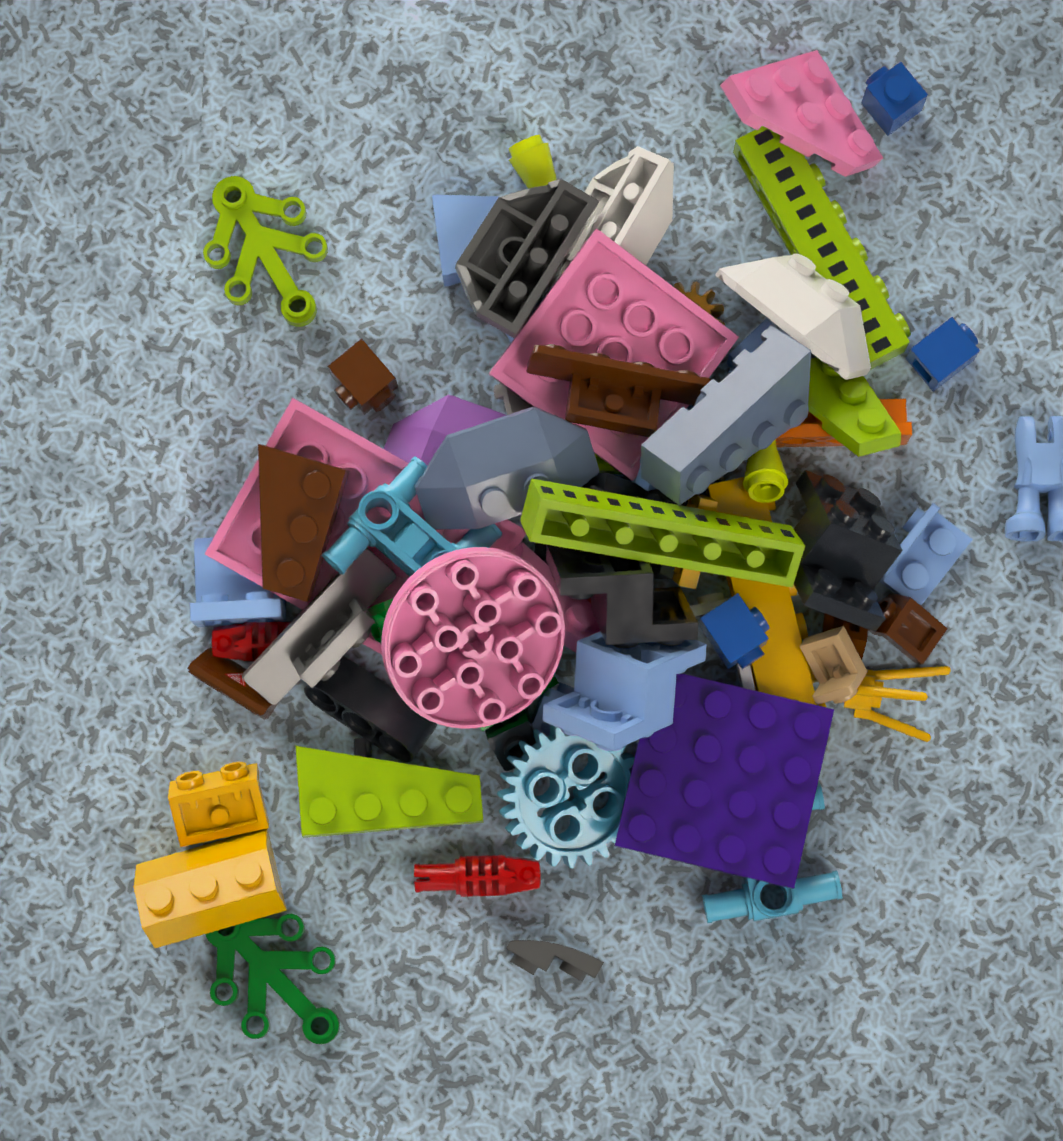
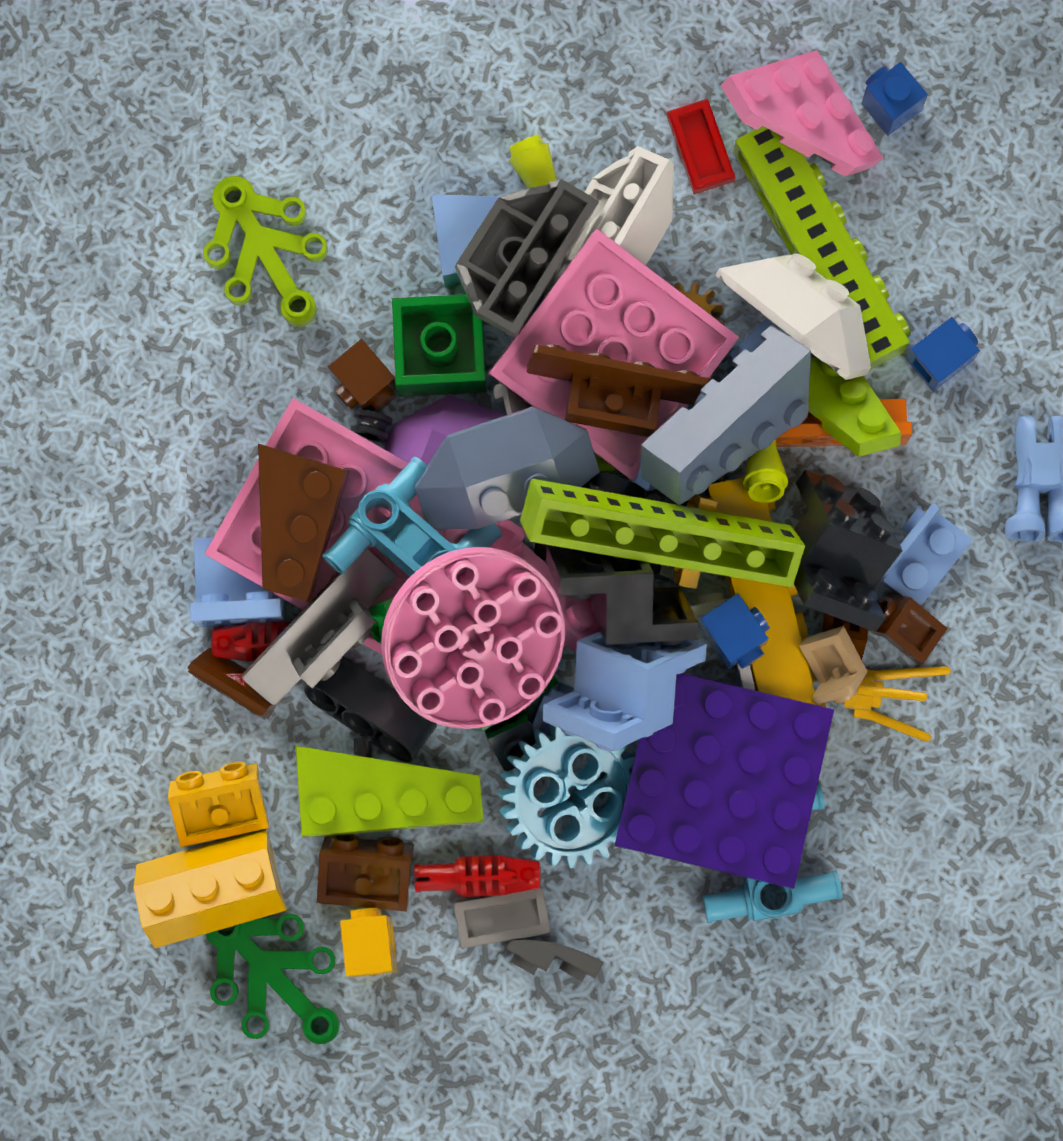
(365, 872): none -> reddish brown bracket
(368, 943): none -> yellow brick
(371, 425): none -> black bush
(437, 346): none -> green brick
(502, 918): none -> light grey tile
(700, 146): none -> red tile

